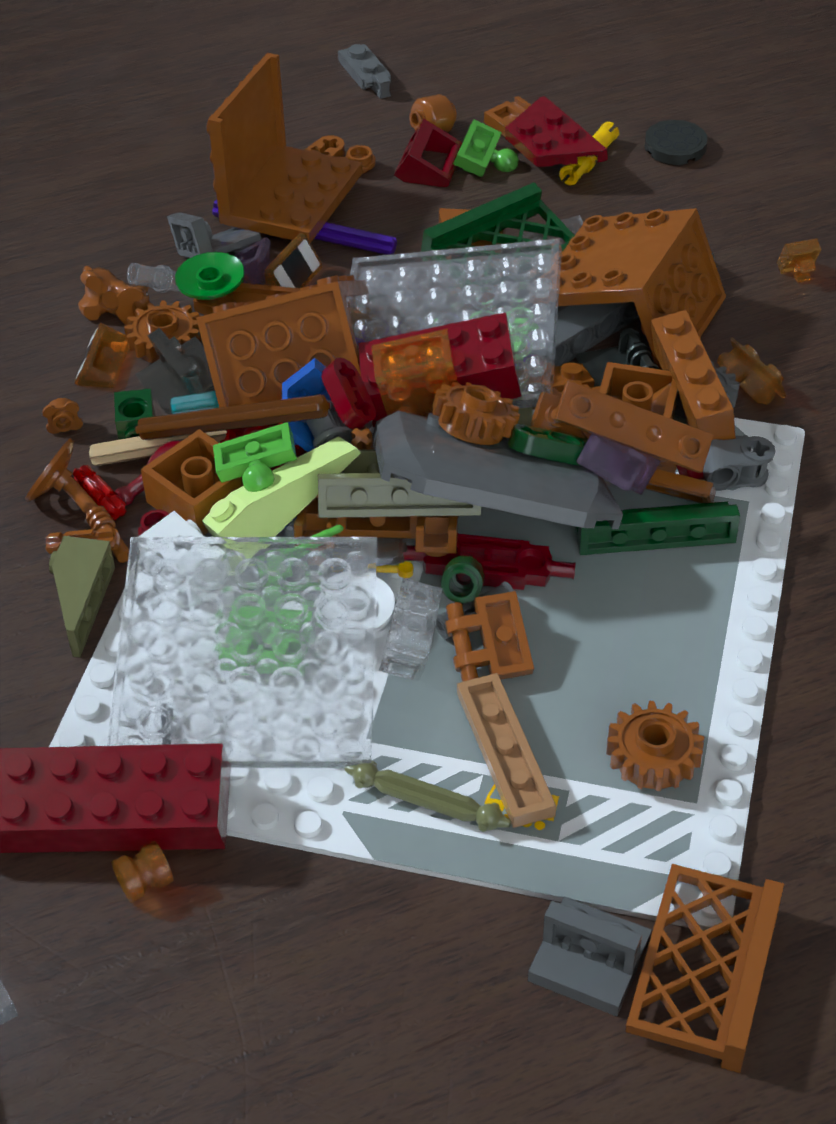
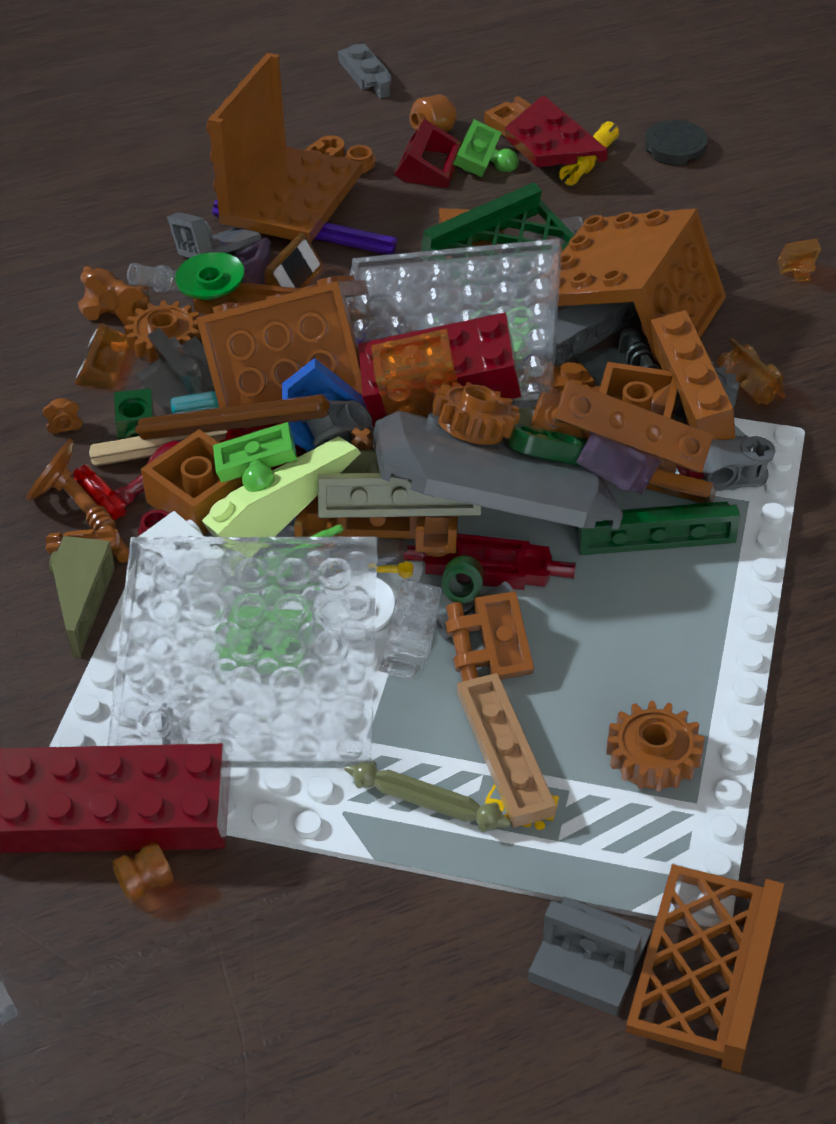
(348, 394): dark red beam -> none

